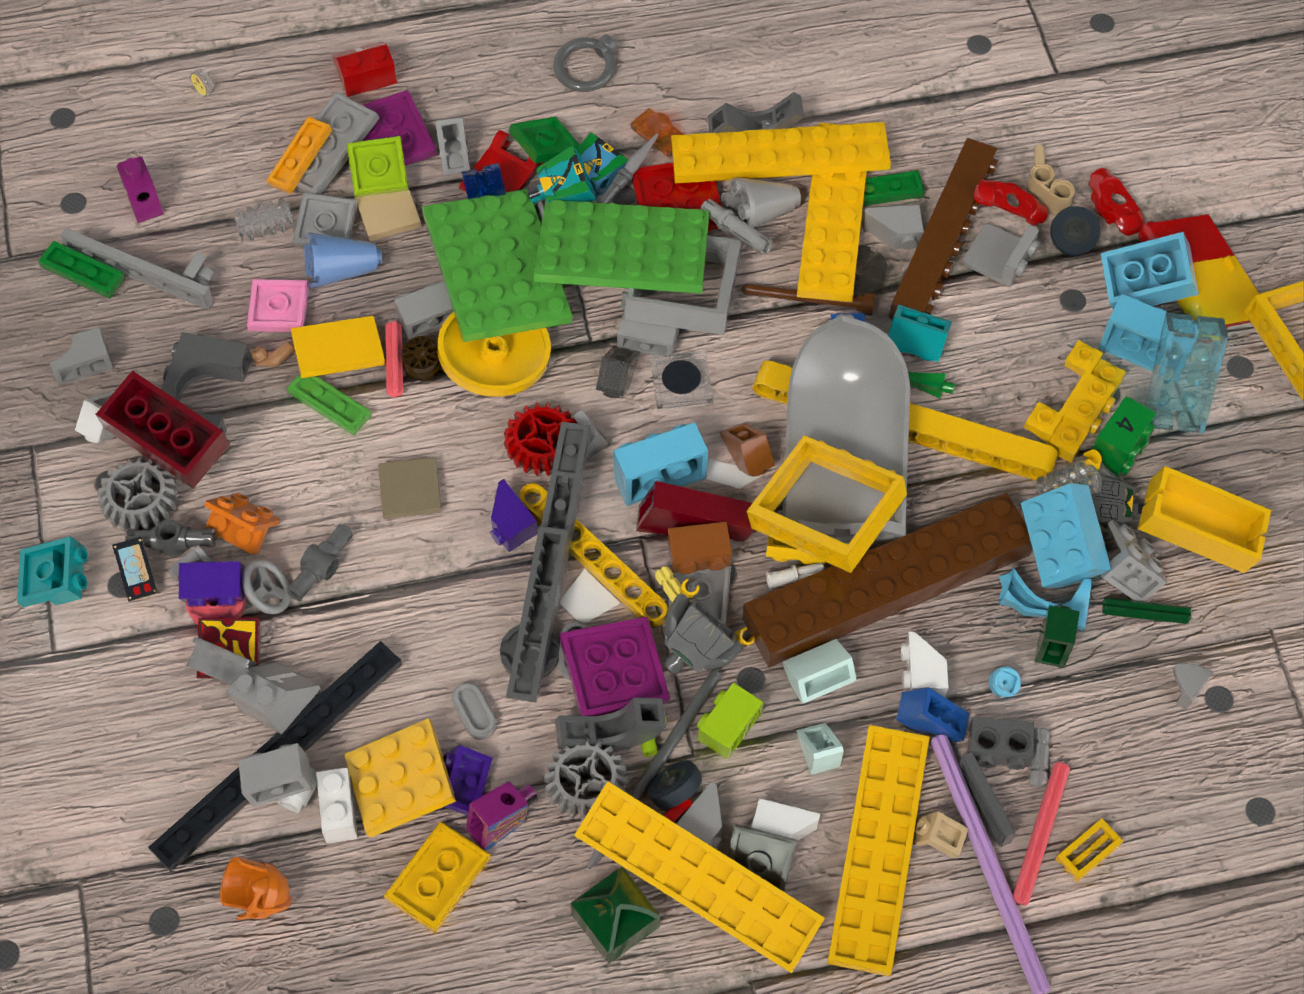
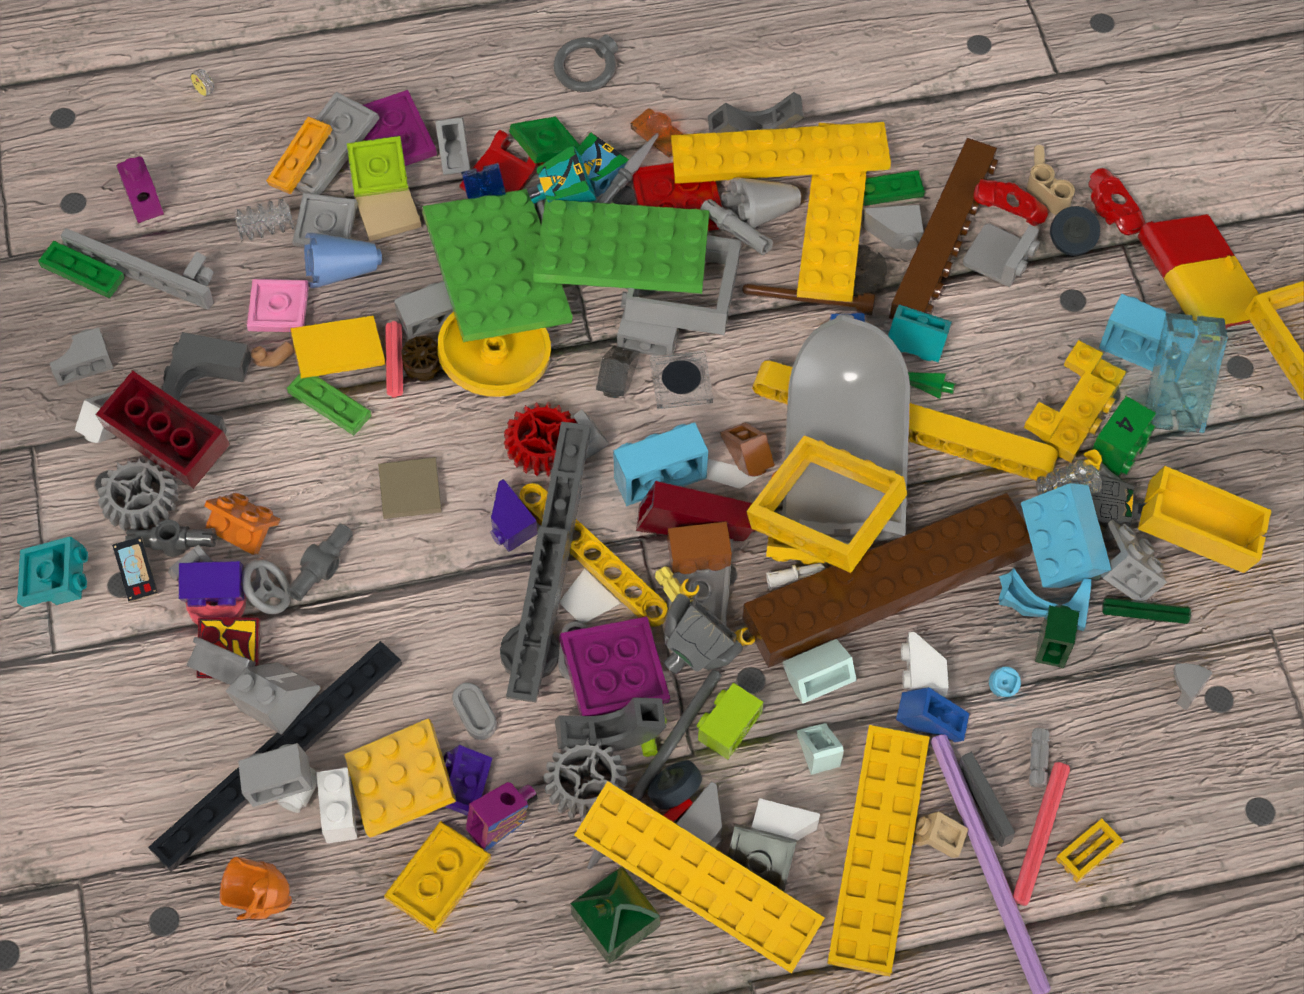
(365, 68): red slope -> none
(1000, 734): dark grey brick -> none
(1151, 271): medium azure brick -> none

